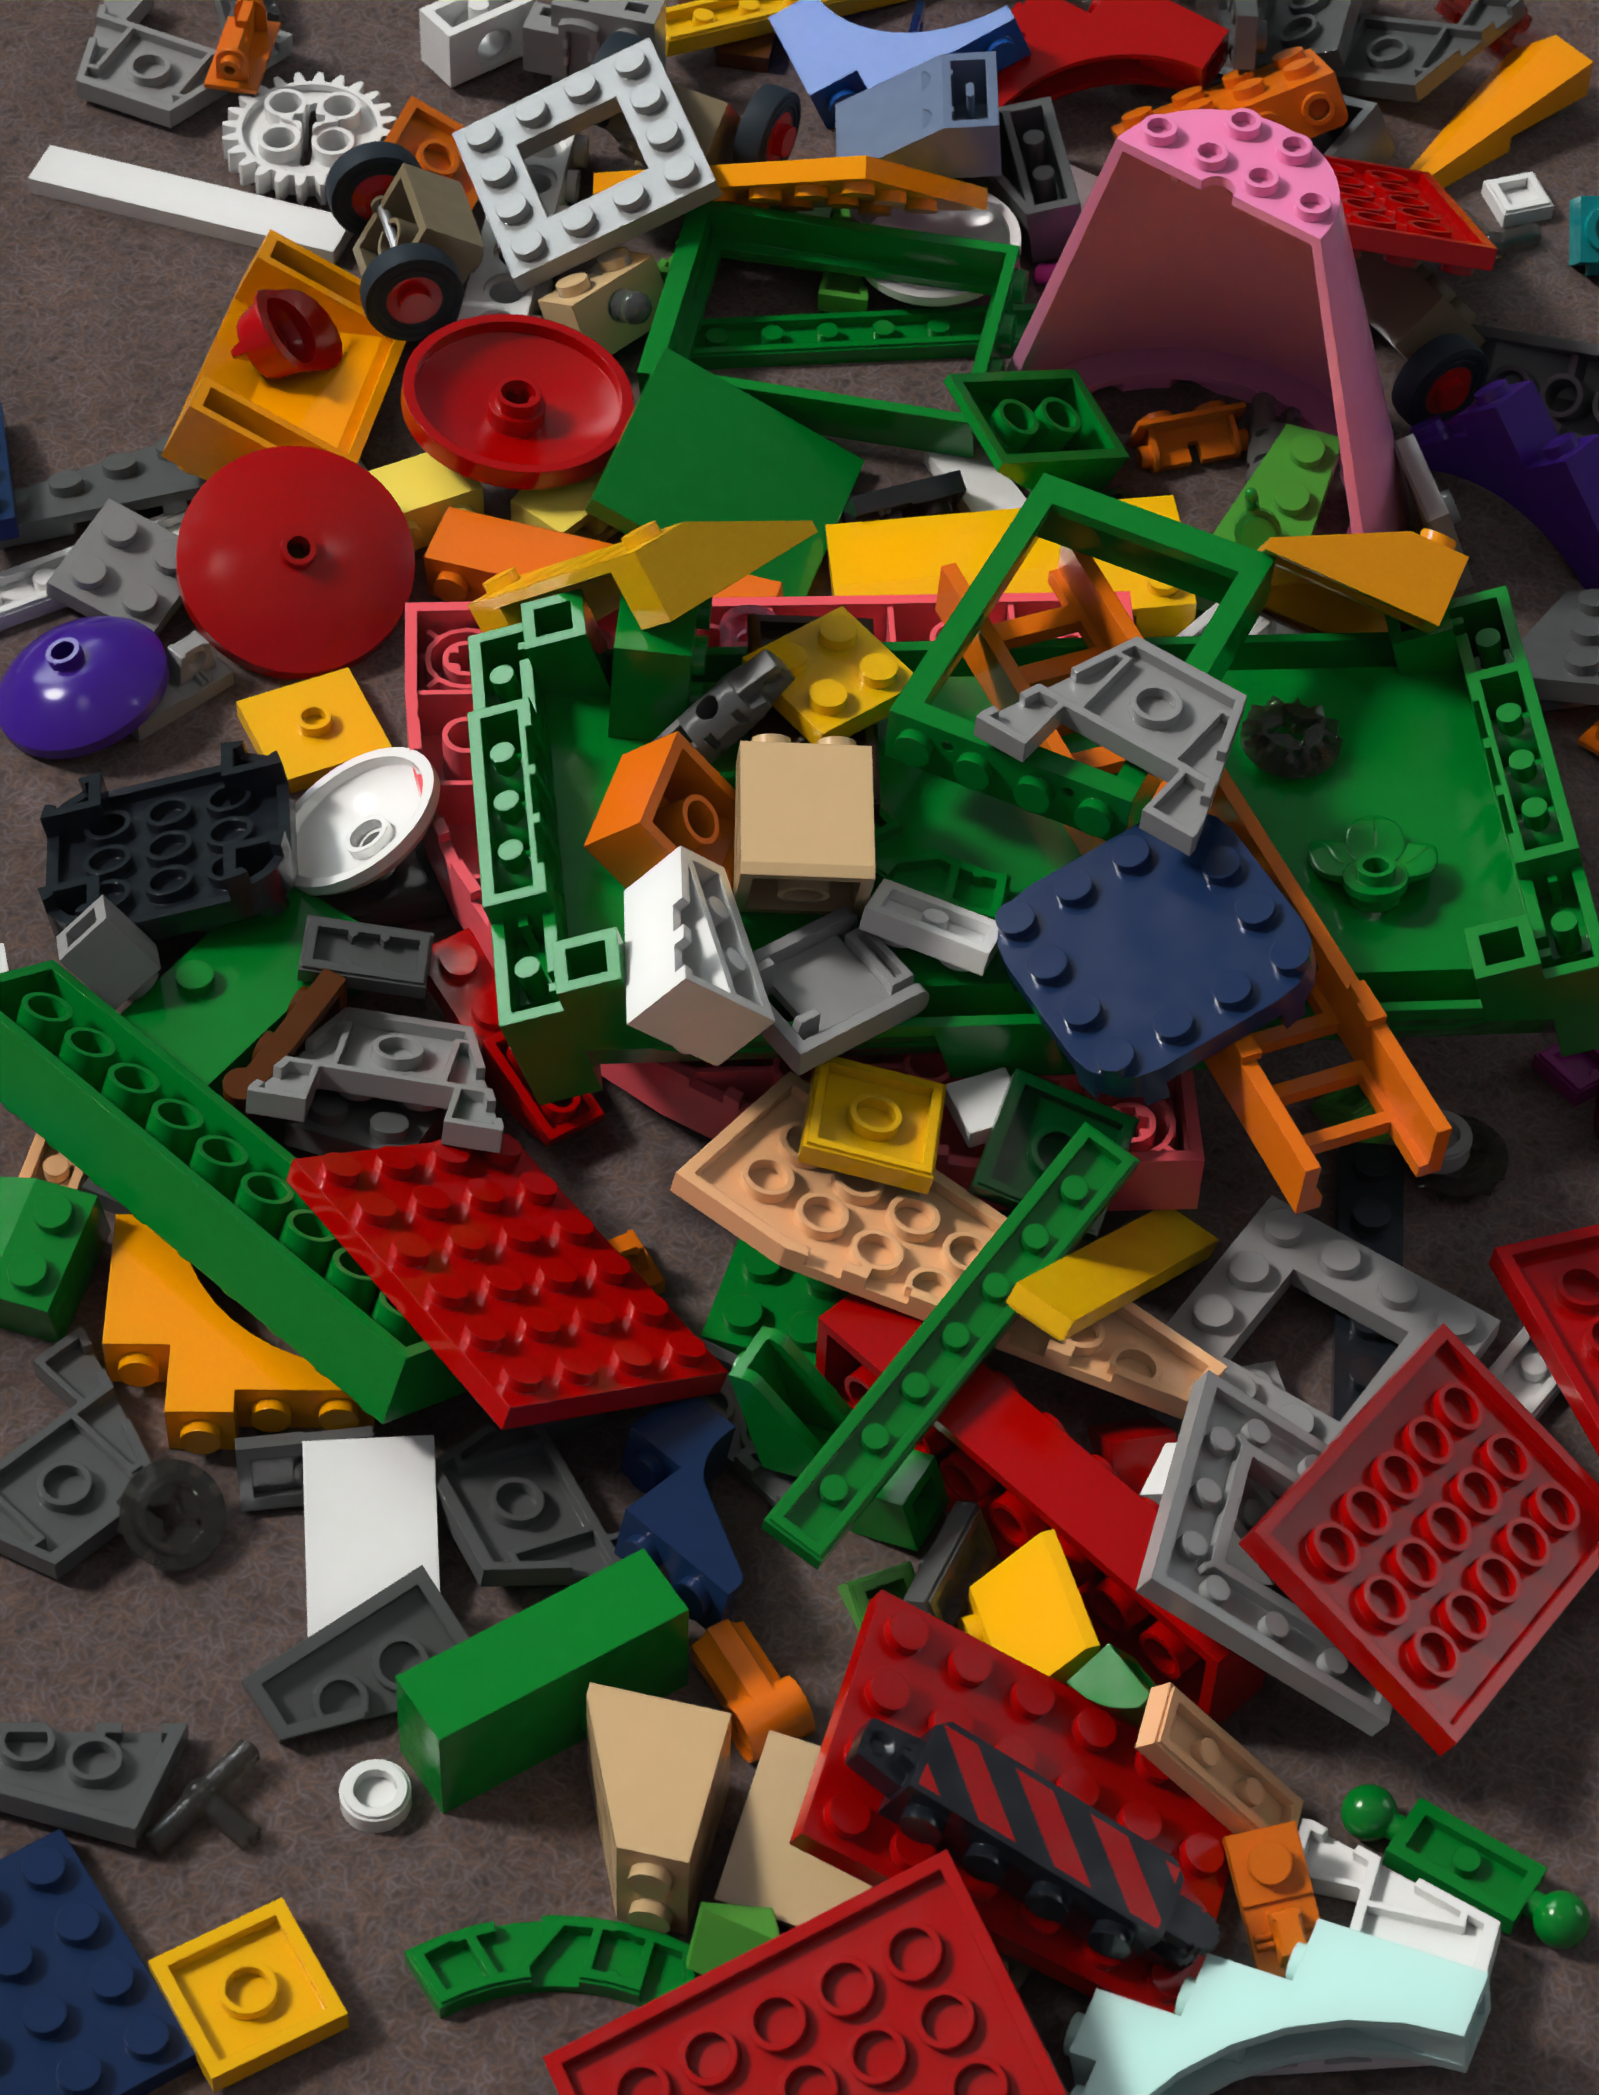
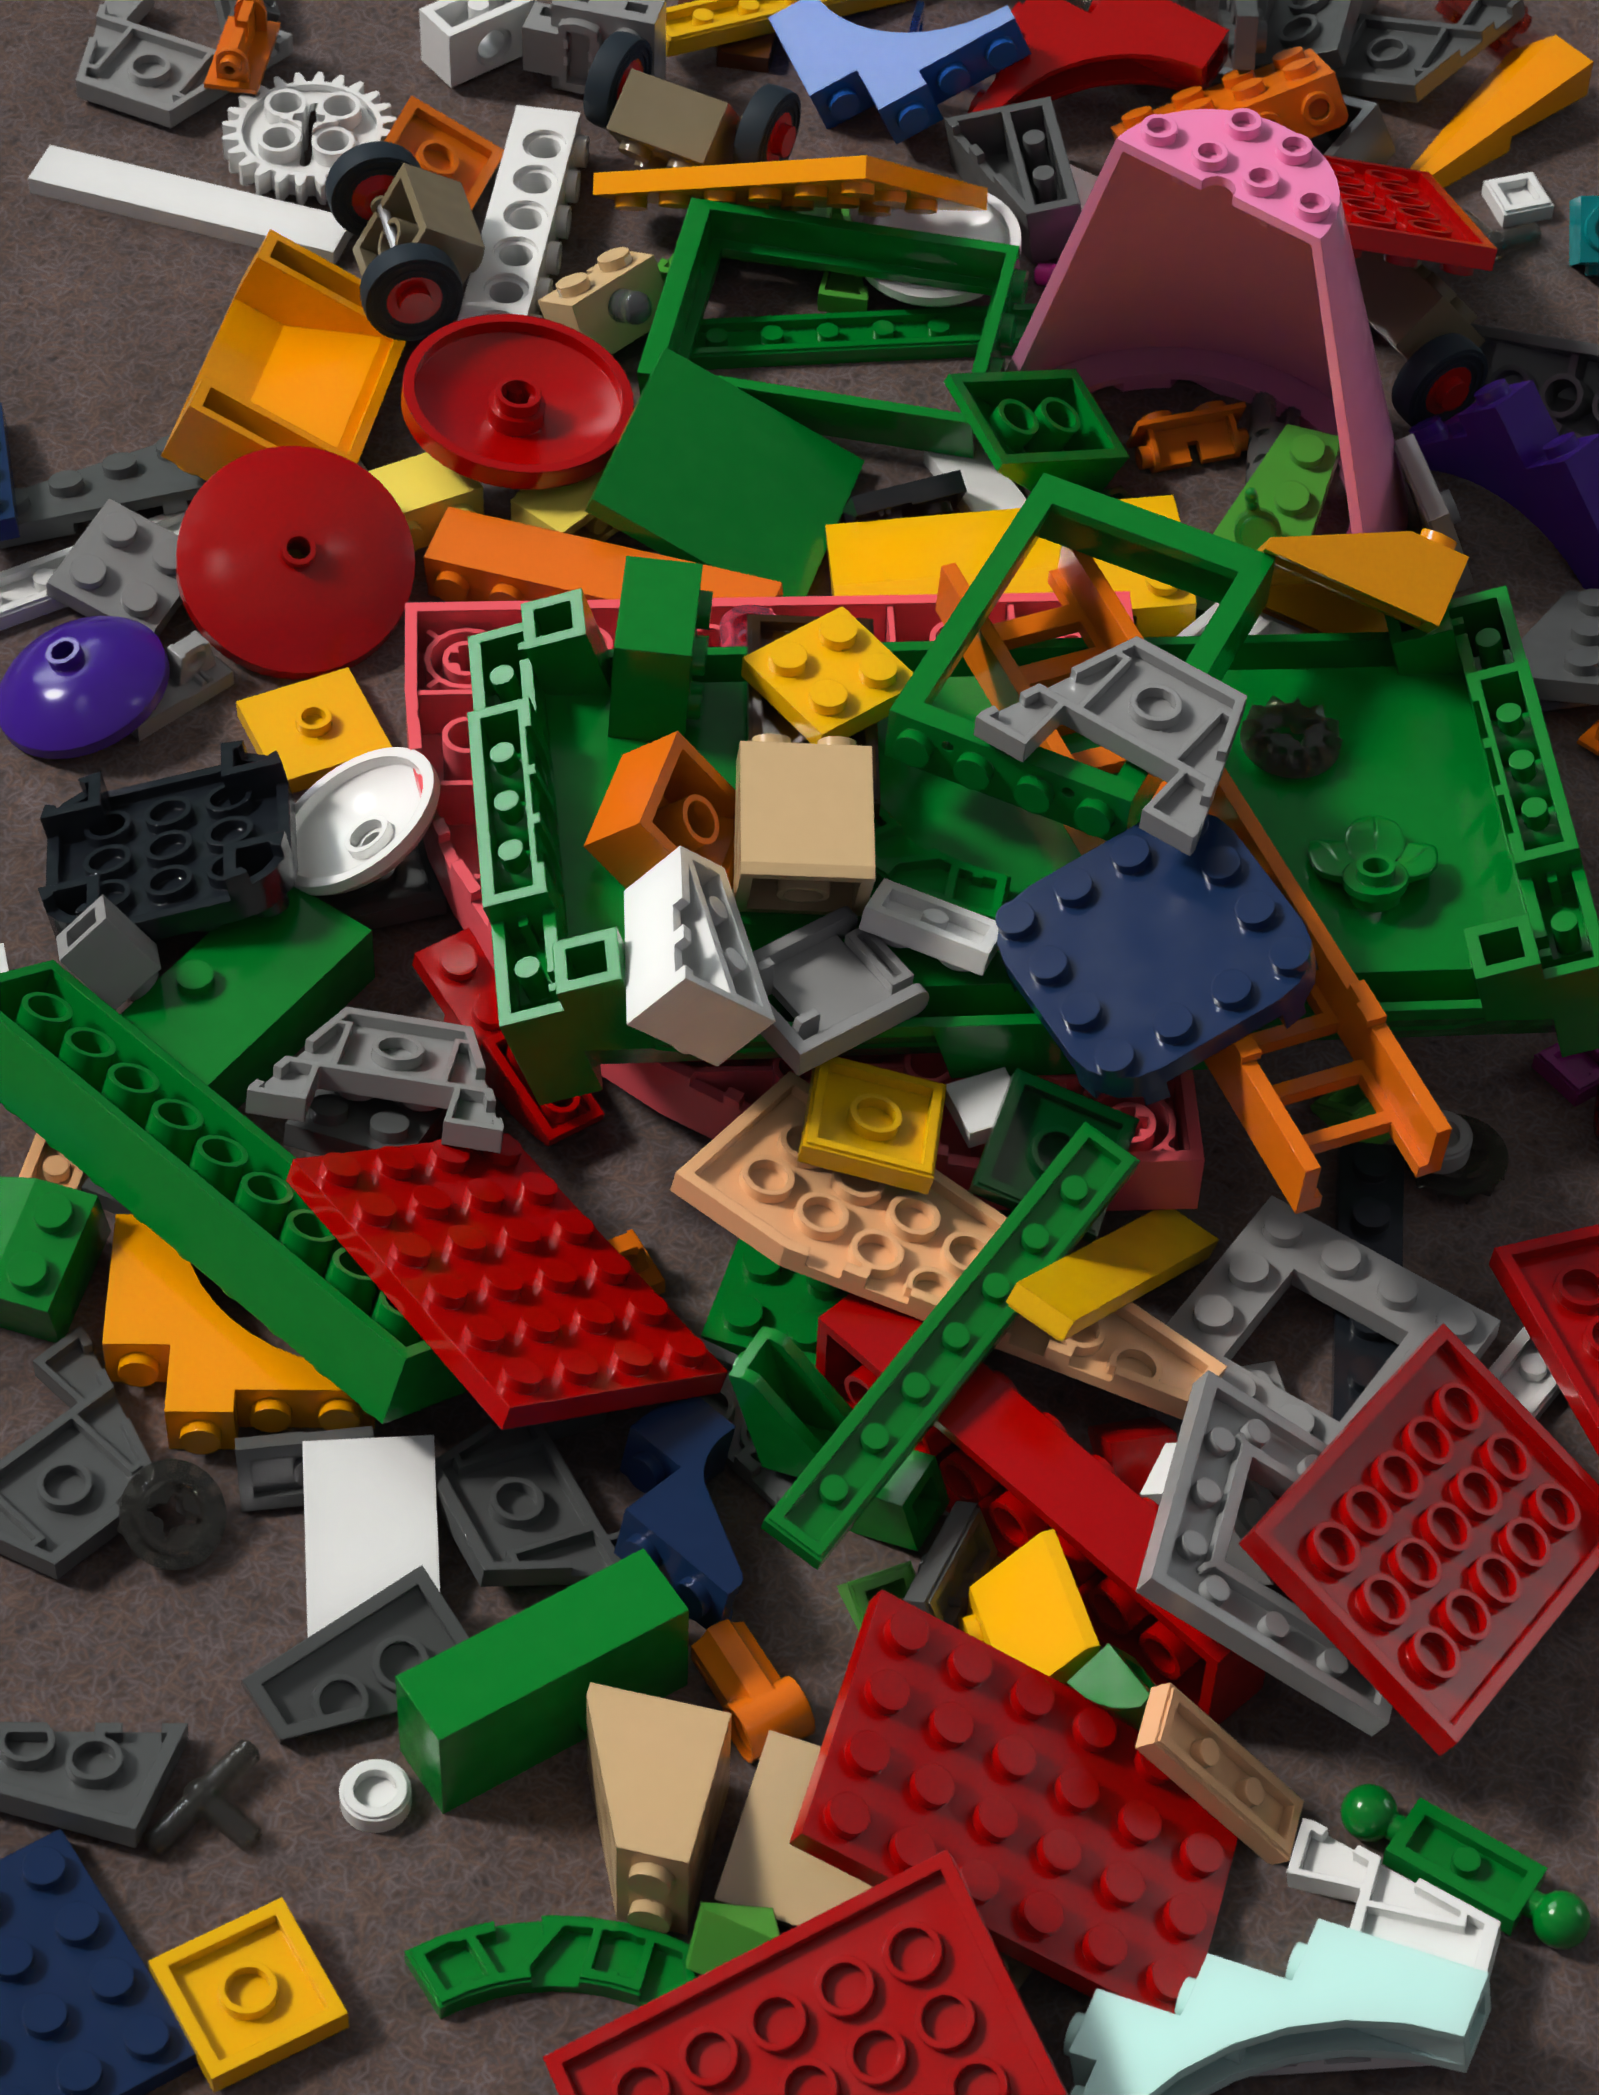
(287, 335): red piece -> none
(306, 1014): reddish brown plate -> none
(367, 955): dark grey plate -> none
(653, 568): yellow slope -> none
(672, 185): plate -> none
(733, 705): dark grey hinge -> none
(929, 118): sand blue slope -> none
(1034, 1842): black hinge -> none
(1272, 1892): orange hinge -> none

